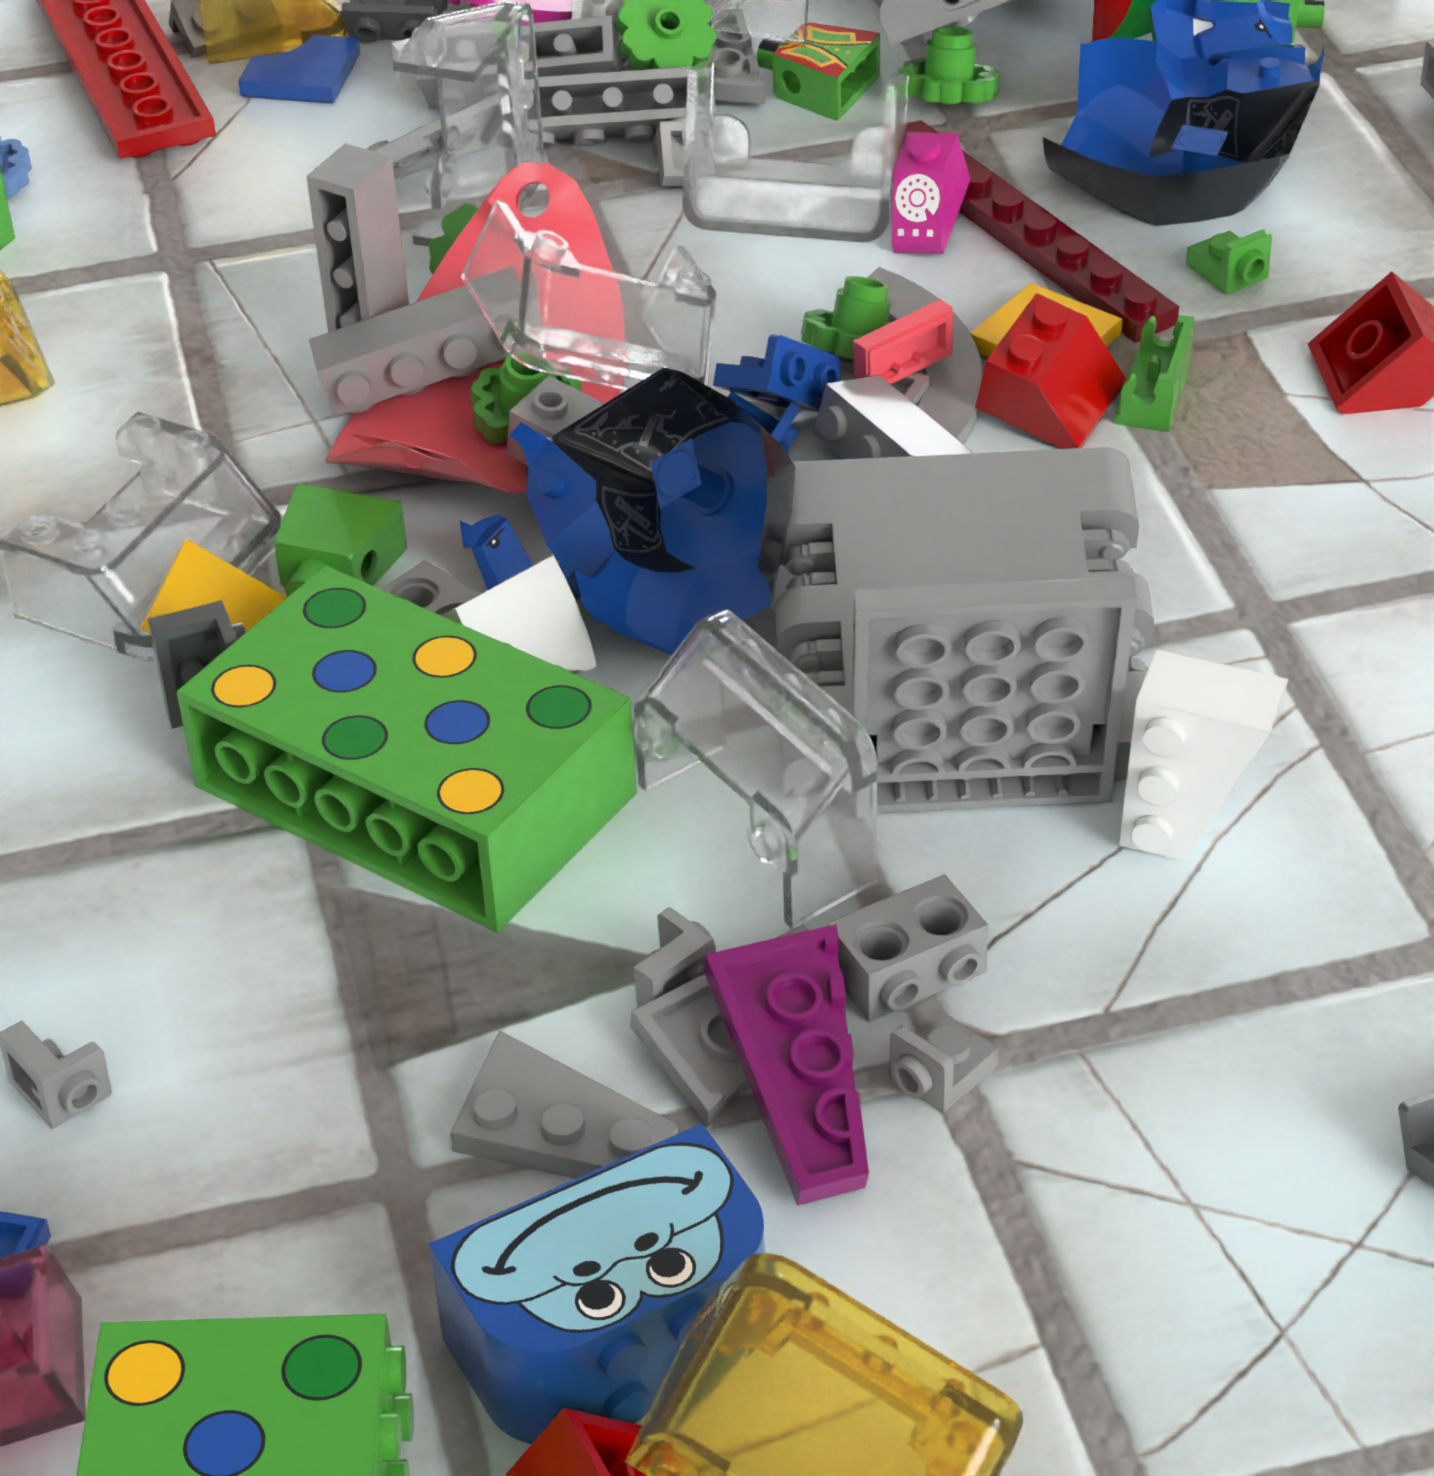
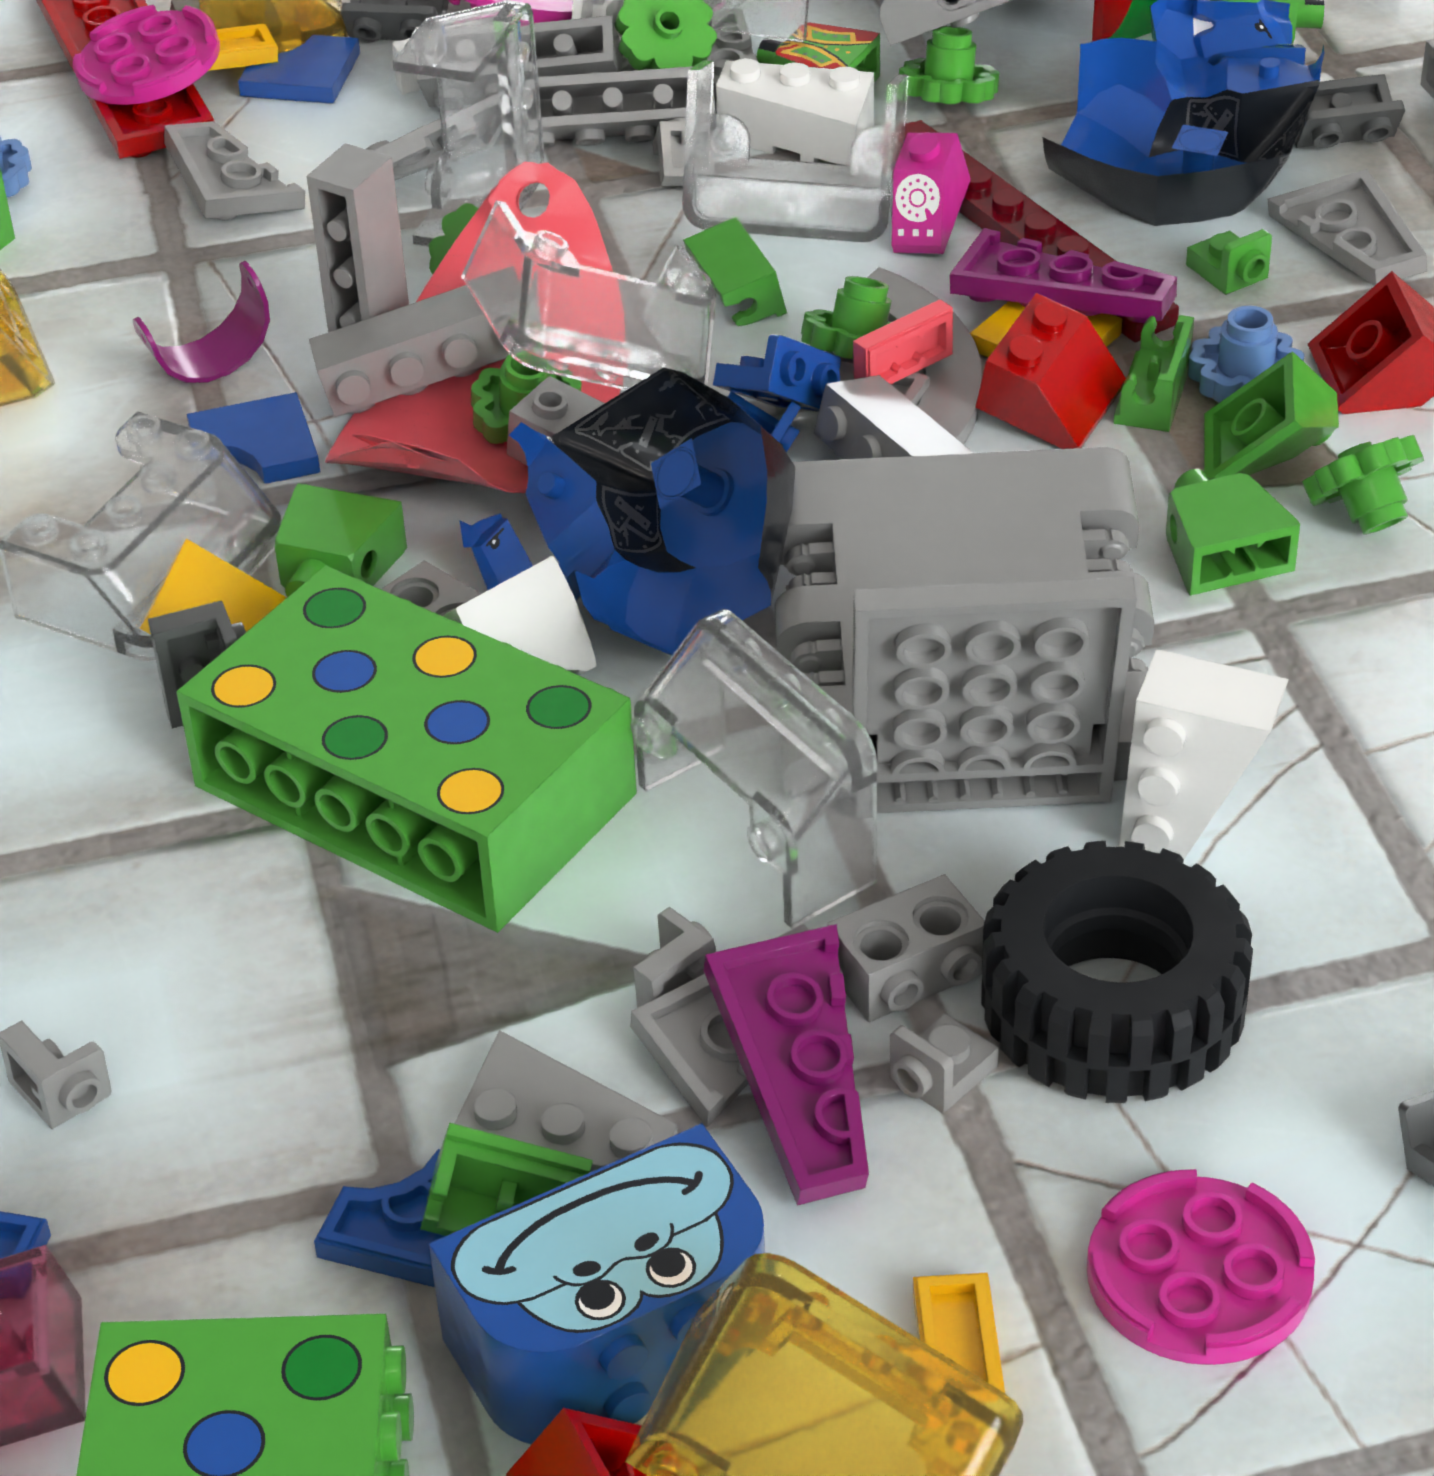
(146, 55): none -> dark pink tile
(224, 176): none -> light grey wing
(224, 347): none -> magenta piece
(245, 47): none -> yellow tile
(264, 435): none -> blue tile
(381, 1228): none -> blue tile
(489, 1173): none -> bright green hinge
(737, 270): none -> bright green hinge
(798, 106): none -> white wedge
(959, 1321): none -> yellow tile
(1016, 273): none -> magenta wing
(1107, 1033): none -> black tyre
(1200, 1267): none -> dark pink tile
(1228, 531): none -> bright green torso
(1237, 352): none -> medium blue plant
(1269, 420): none -> bright green slope
(1351, 112): none -> dark grey bracket
(1352, 225): none -> light grey wing
(1368, 482): none -> bright green plant

